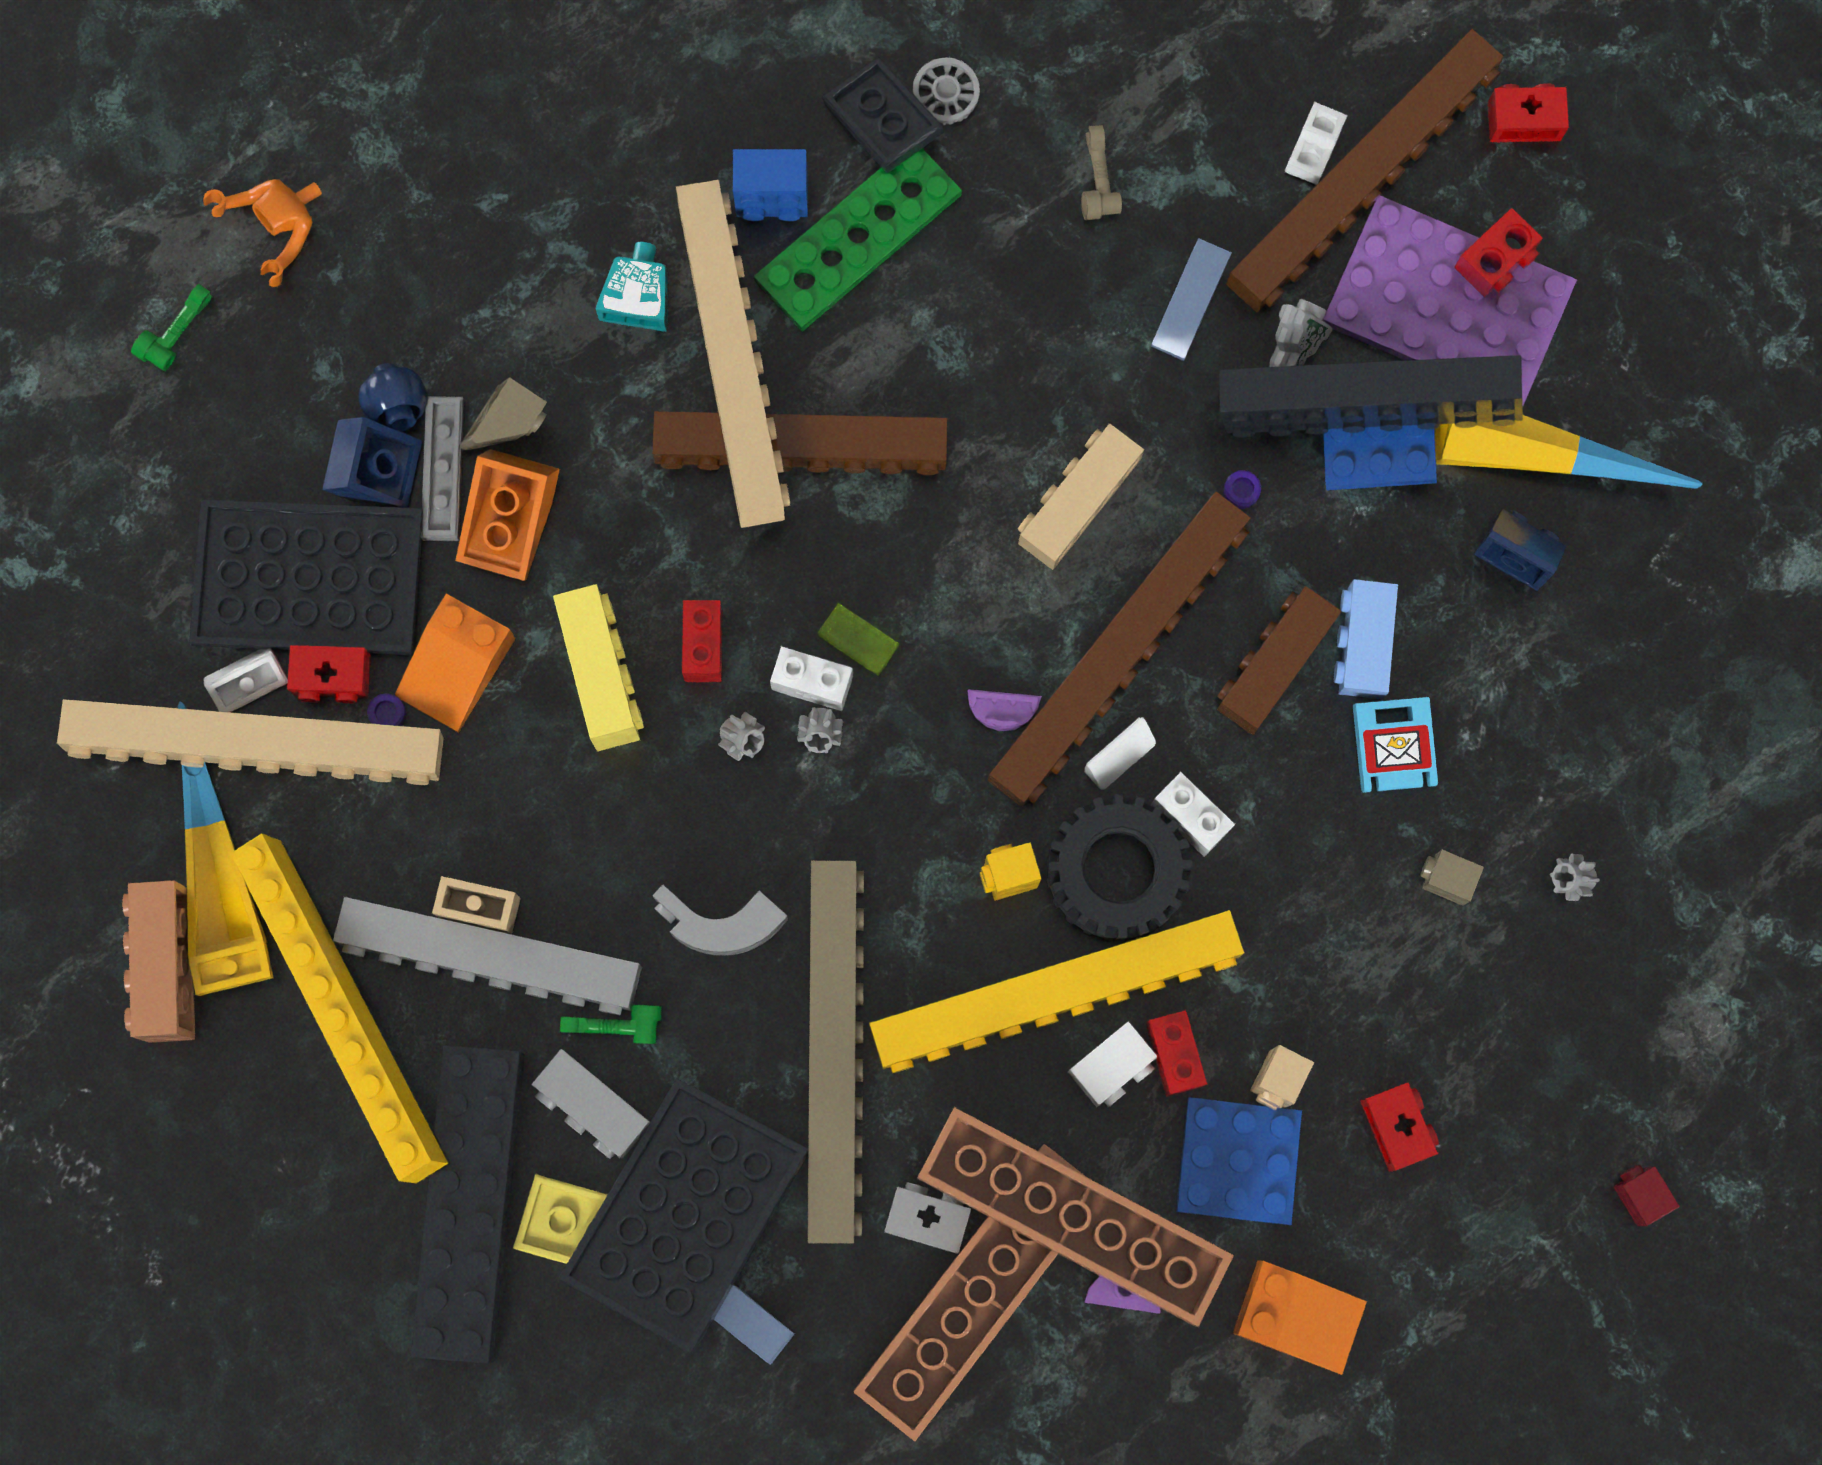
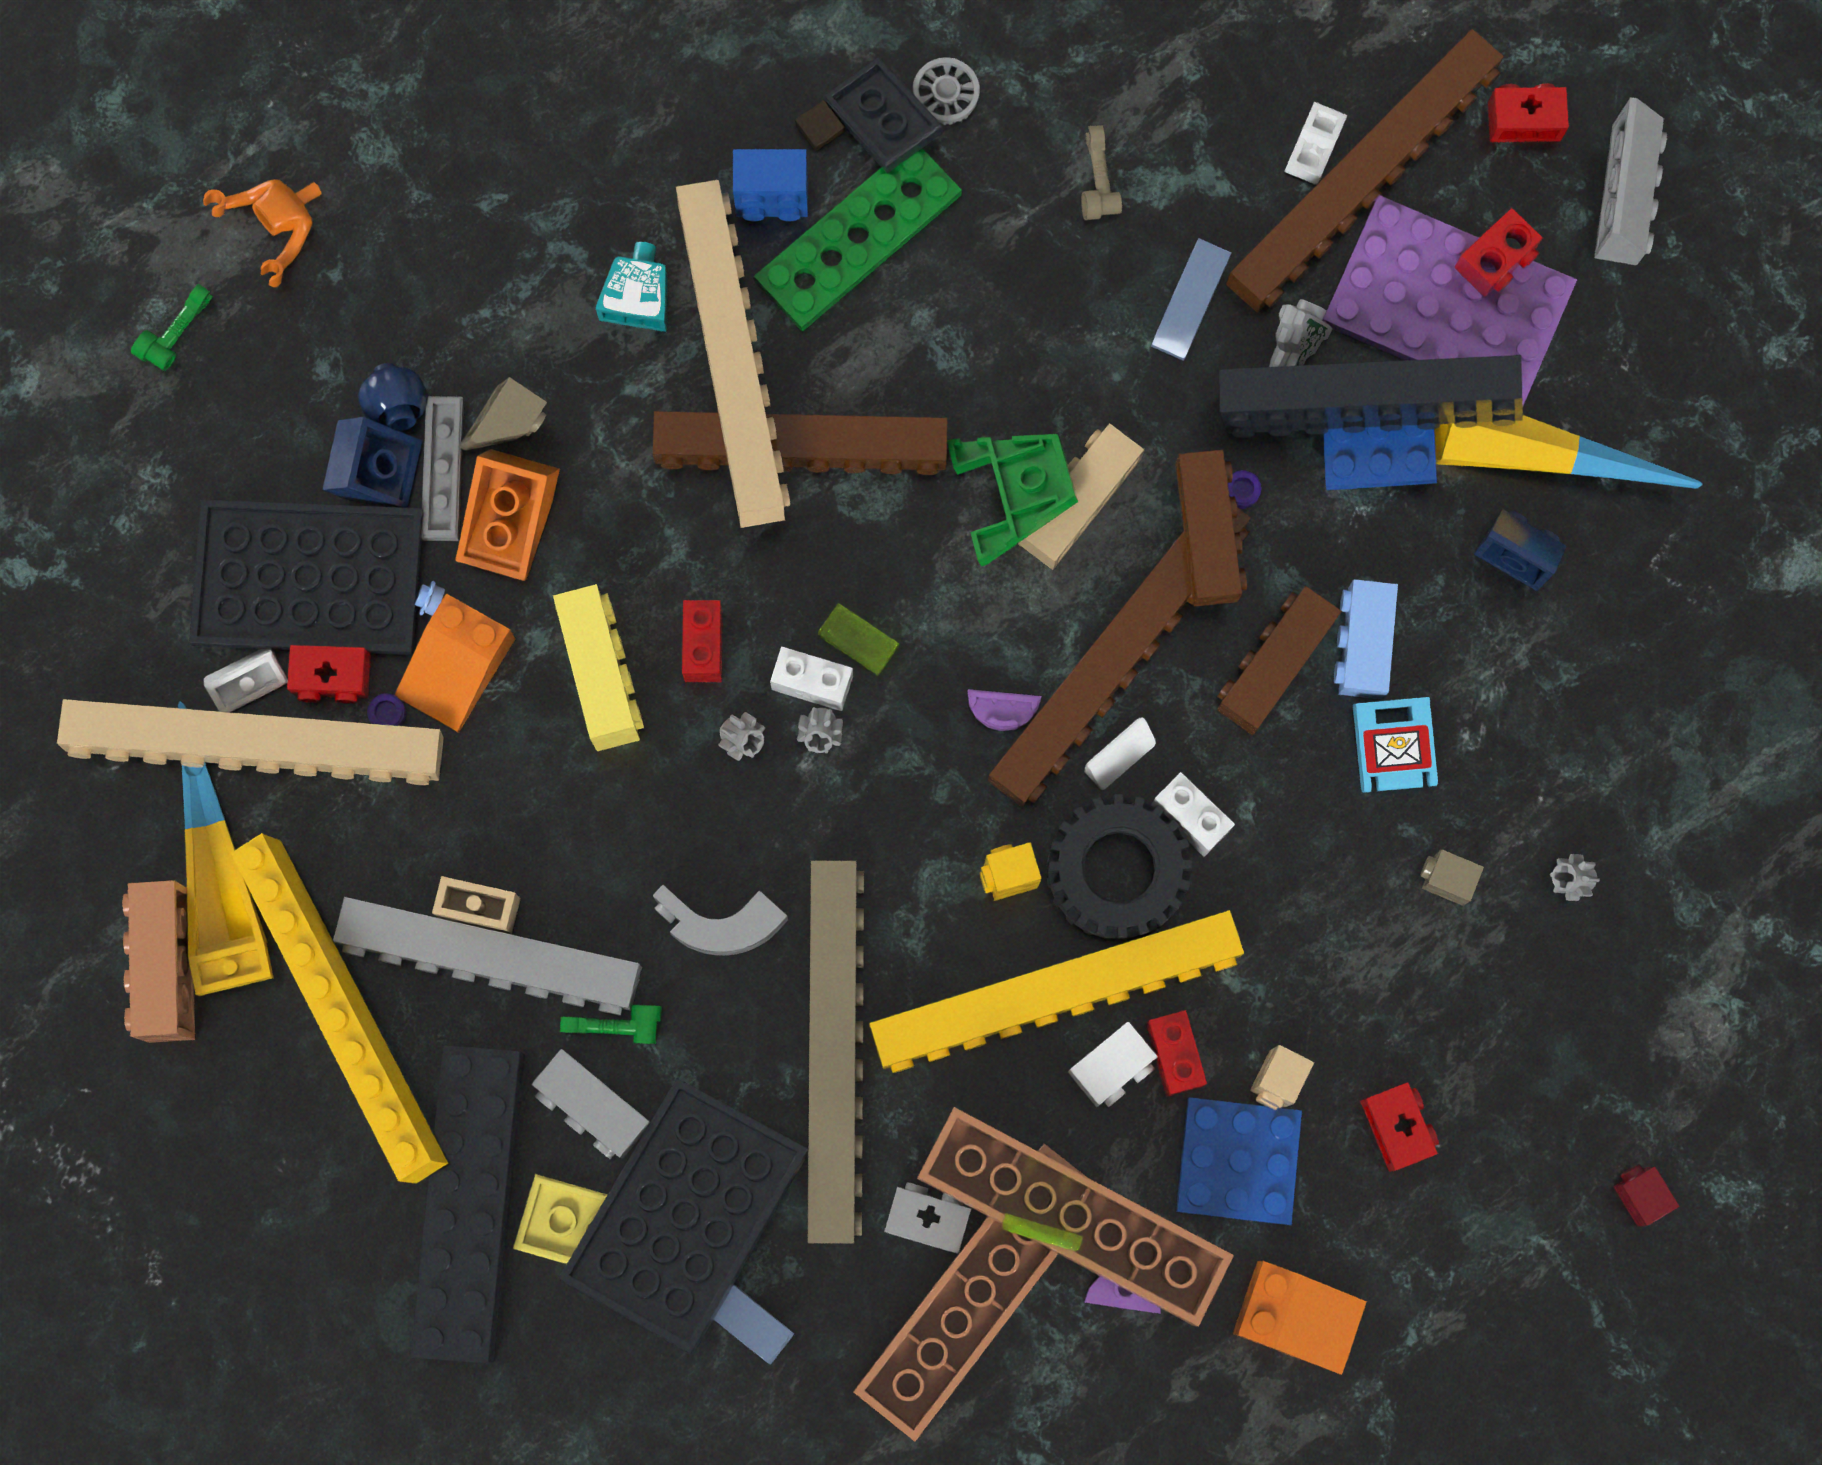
(429, 598): none -> light blue plate
(819, 125): none -> dark brown tile
(1031, 483): none -> green wing
(1041, 1232): none -> clear neon green tile
(1209, 527): none -> reddish brown brick
(1630, 184): none -> light grey slope

